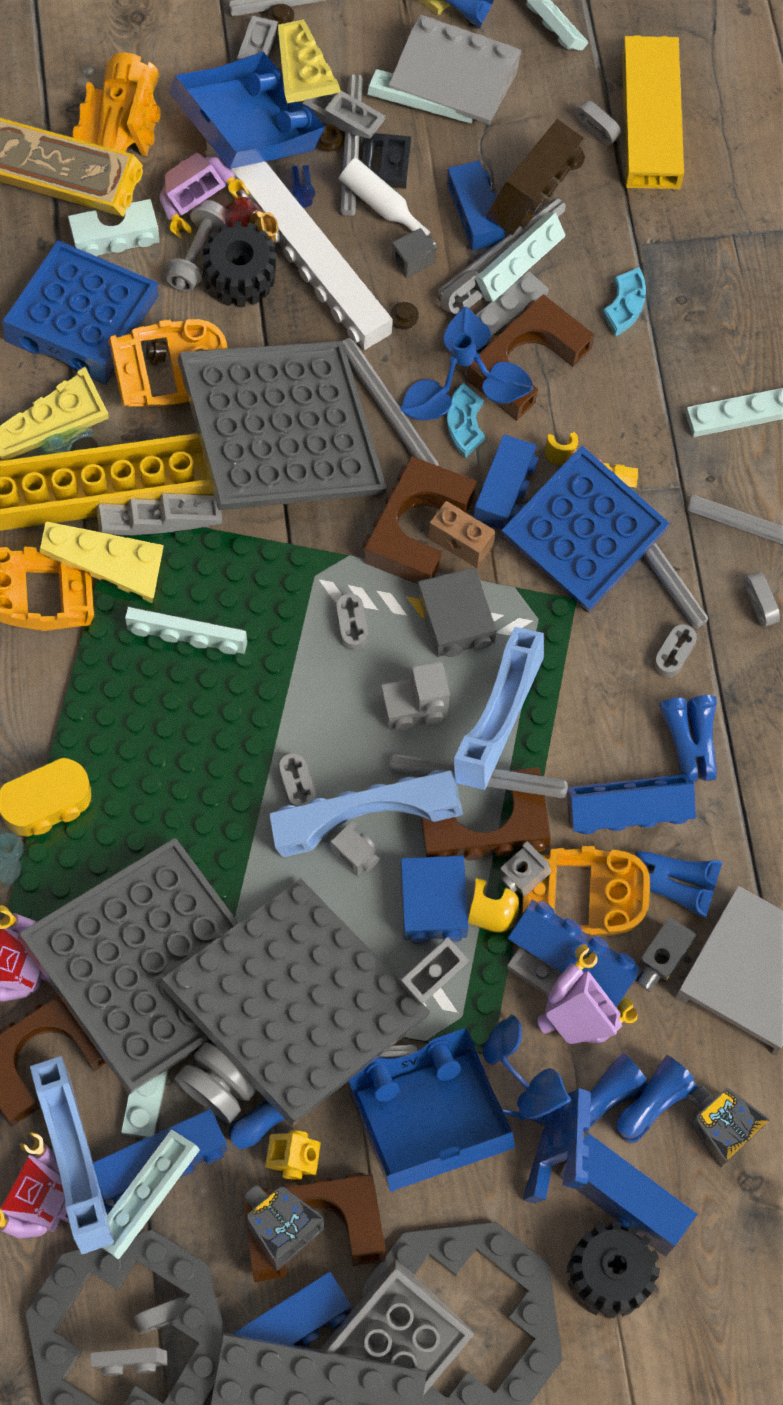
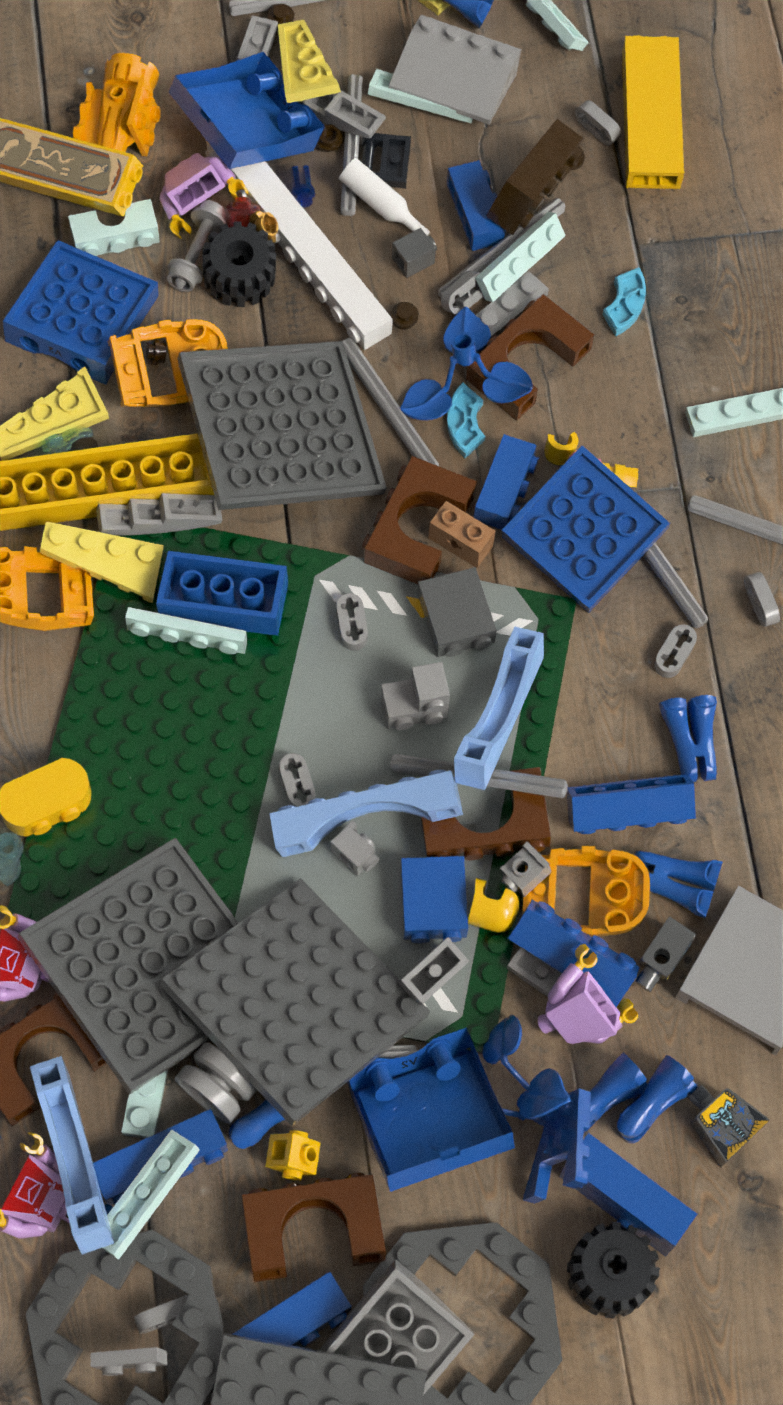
(223, 592): none -> blue brick
(281, 1223): dark grey torso -> none

